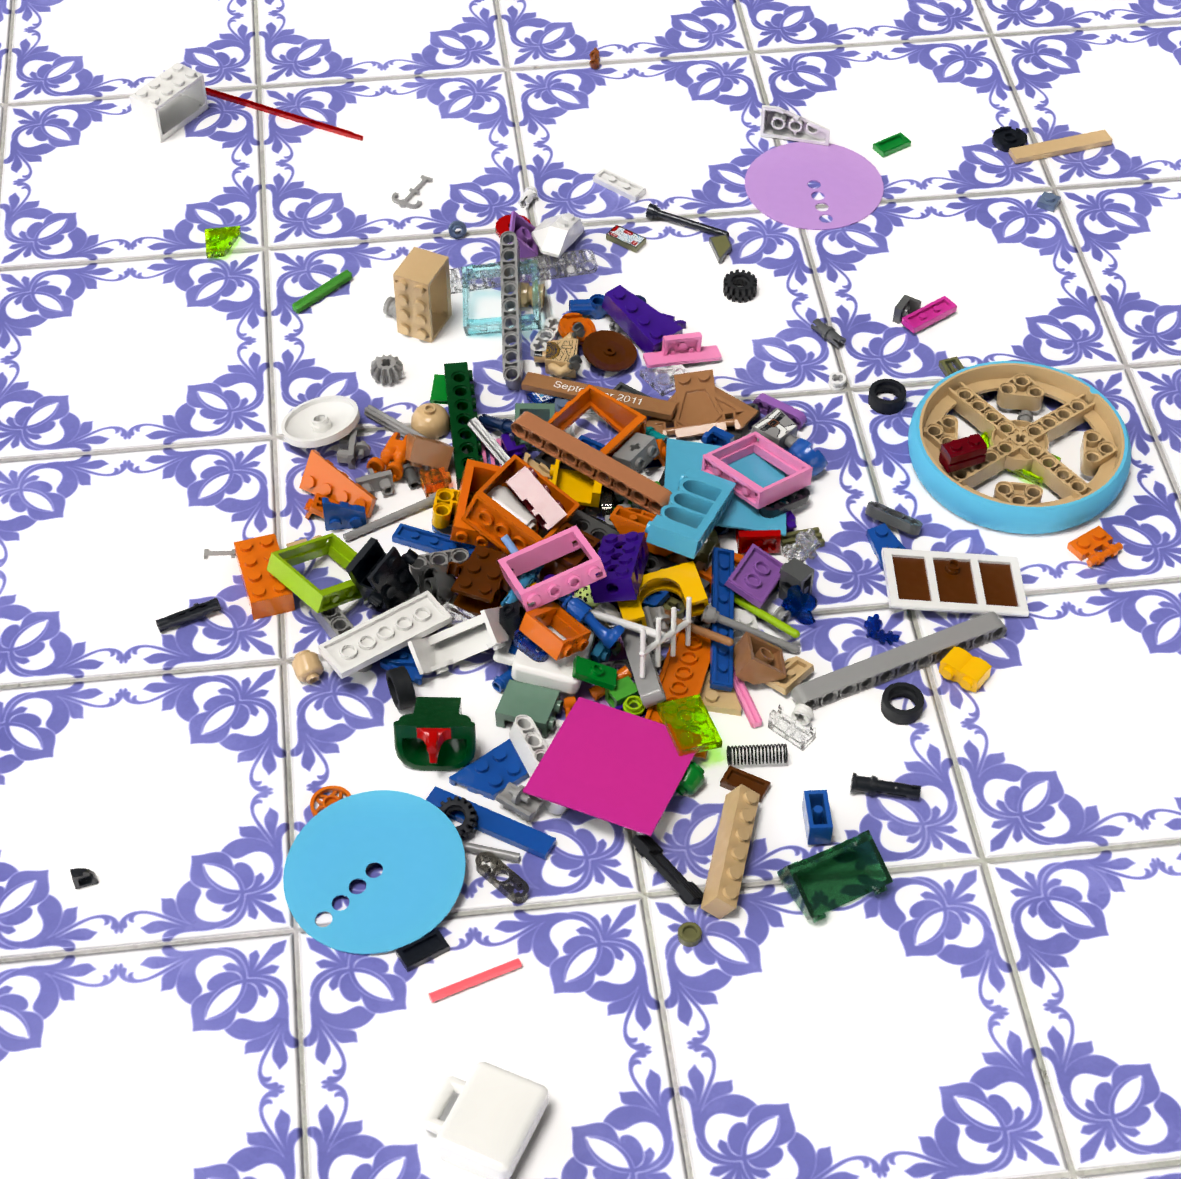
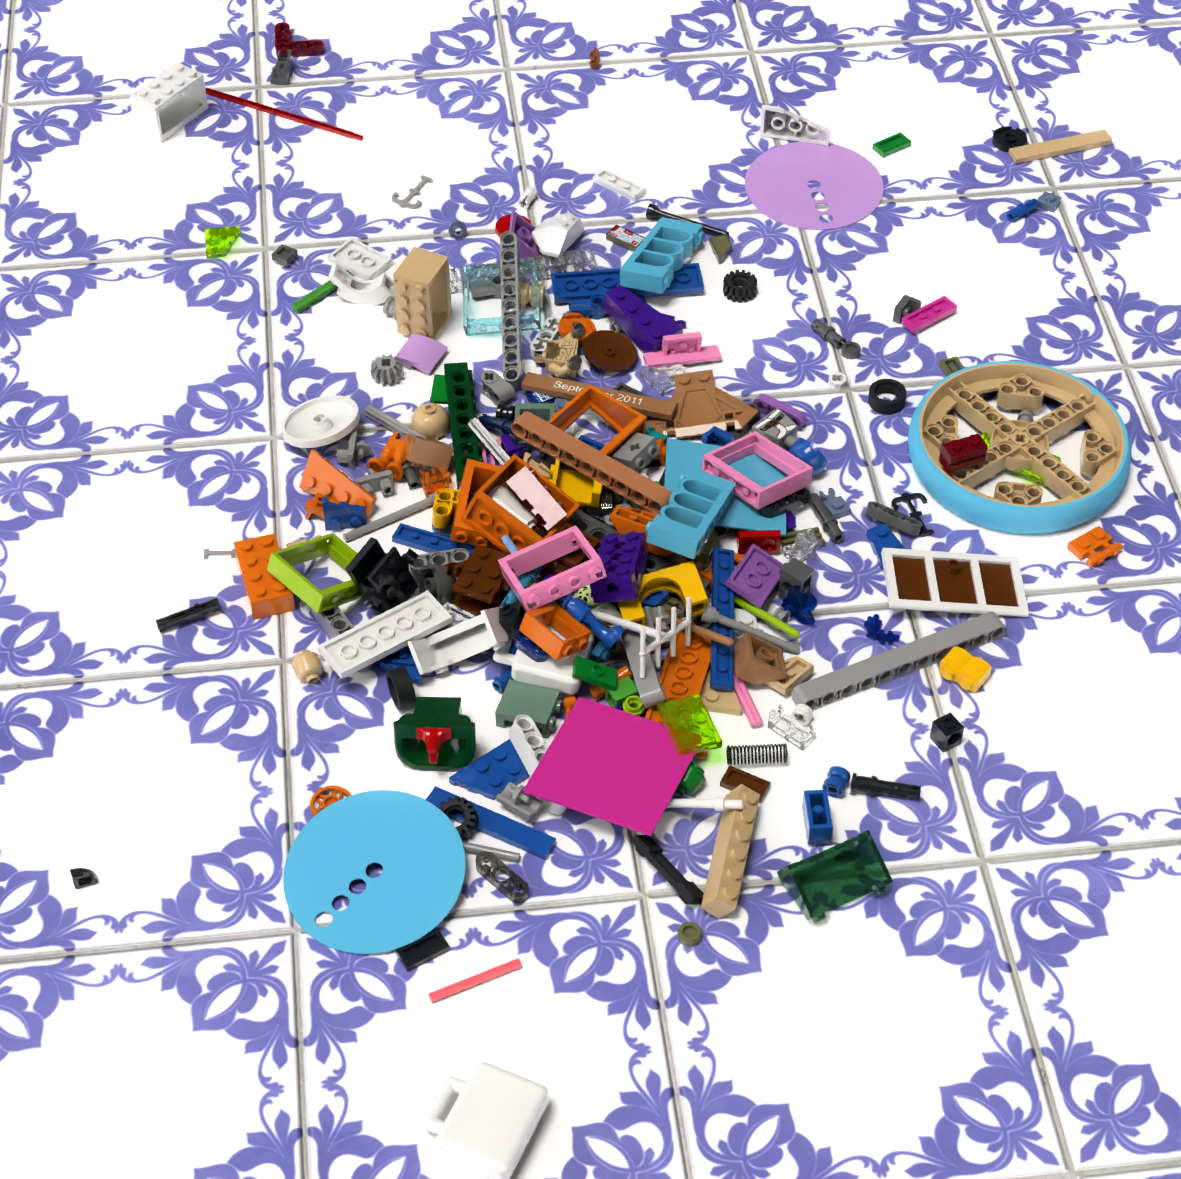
(283, 43): none -> dark red beam
(283, 69): none -> dark grey hinge
(284, 254): none -> dark grey plate
(360, 259): none -> white tile
(361, 291): none -> white arch
(421, 353): none -> lavender slope
(489, 287): none -> light grey piece
(496, 387): none -> light grey piece
(505, 412): none -> black wheel
(584, 284): none -> blue plate
(660, 254): none -> medium azure fence
(718, 803): none -> white bar
(828, 522): none -> dark grey pin
(836, 505): none -> sand blue plate
(836, 780): none -> blue wheel
(850, 350): none -> dark grey tile
(905, 690): black tyre -> none
(906, 498): none -> black piece
(946, 732): none -> black brick
(1022, 210): none -> blue axle

